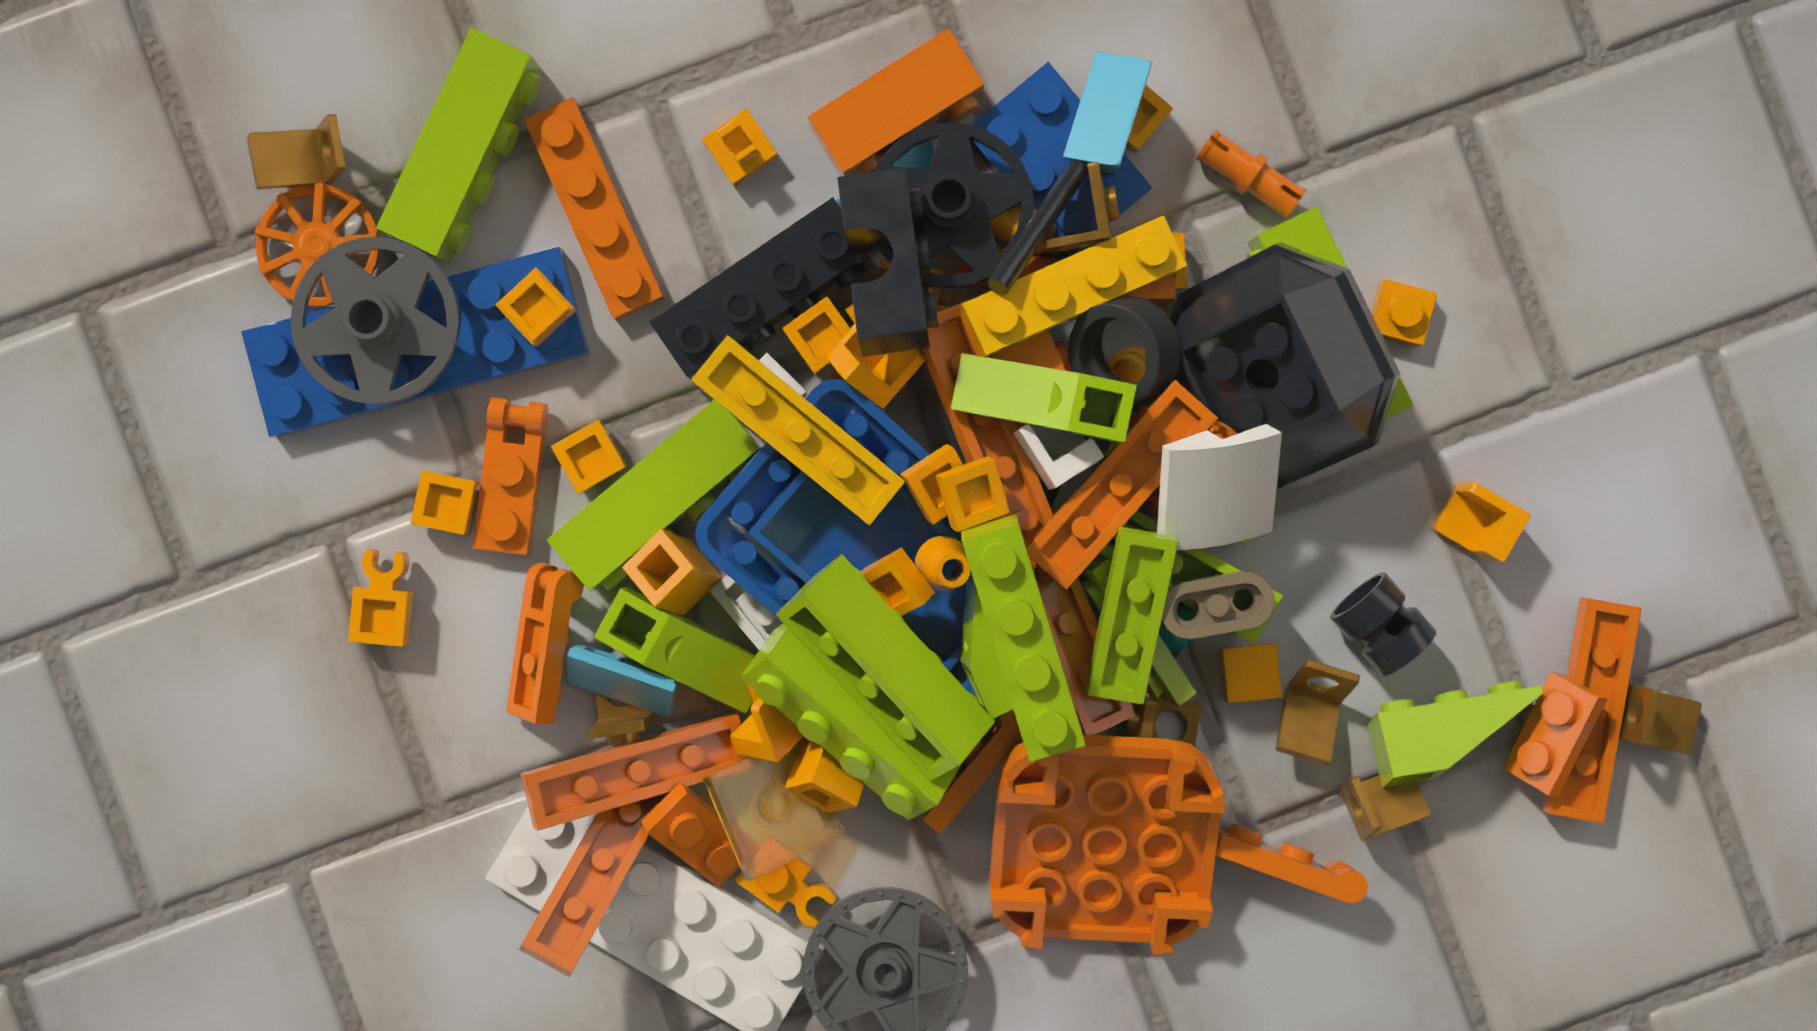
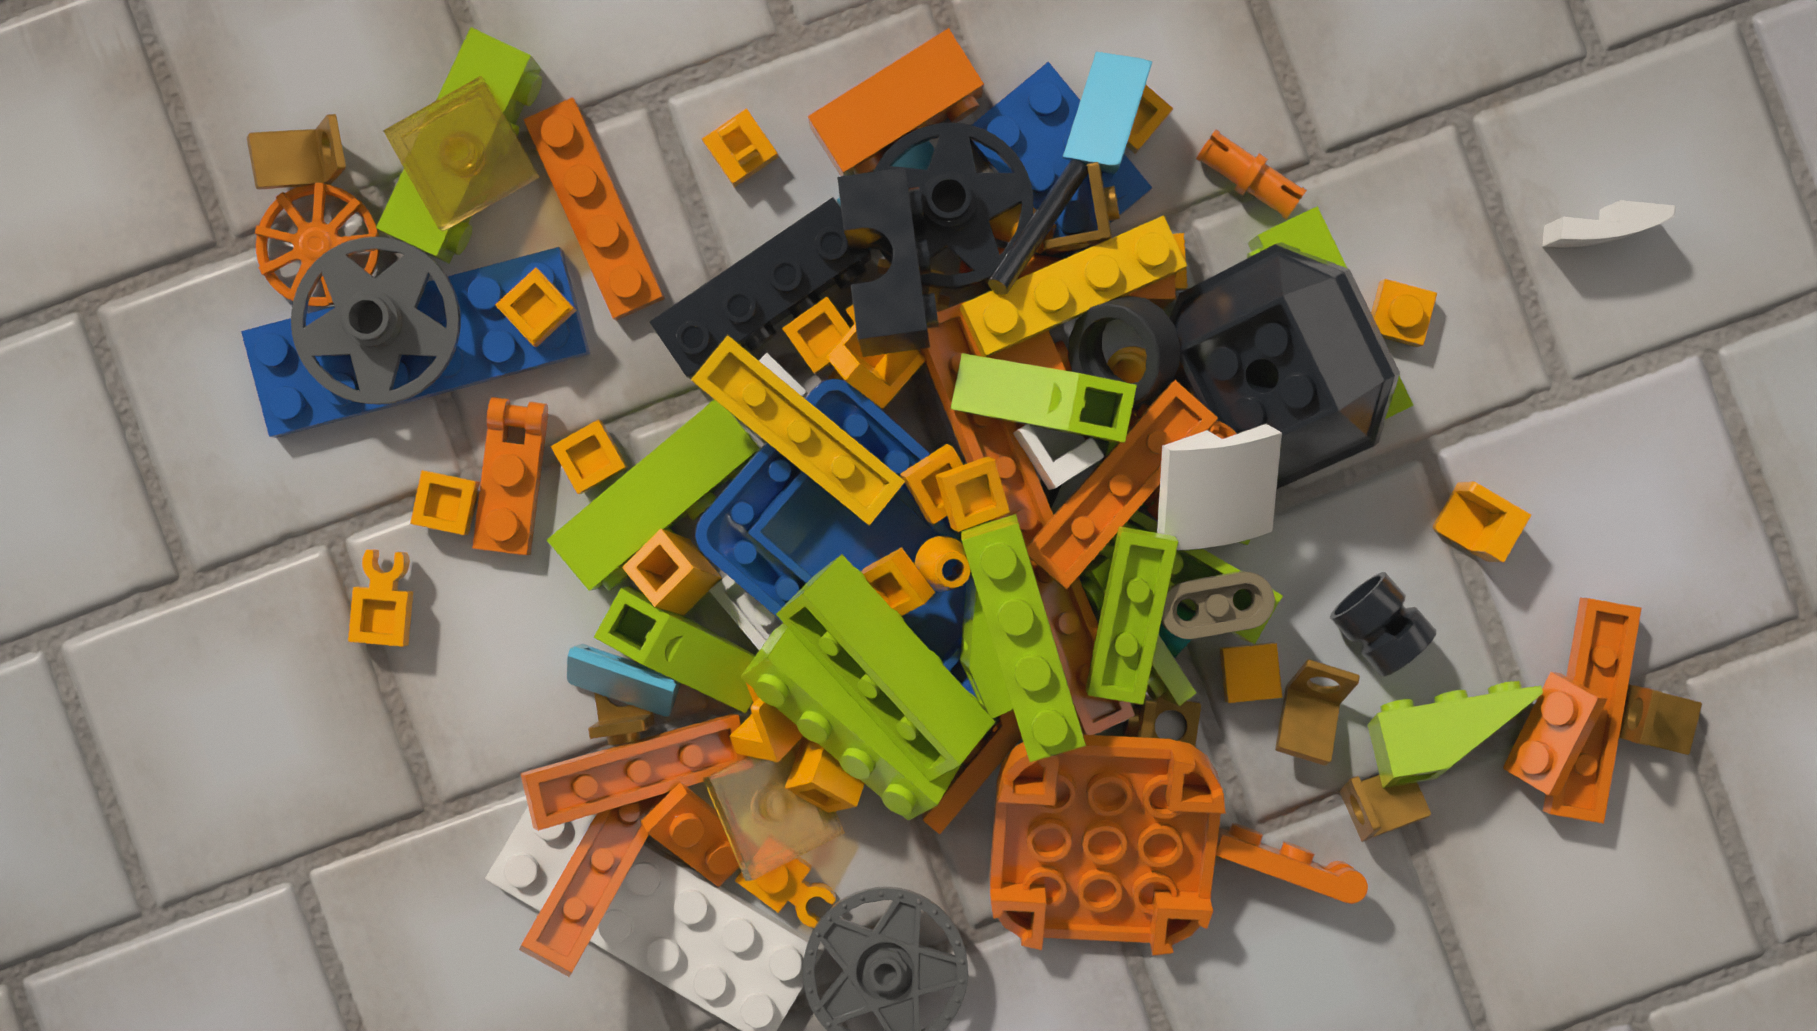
(461, 153): none -> clear yellow plate
(542, 642): orange plate -> none
(1614, 223): none -> white slope

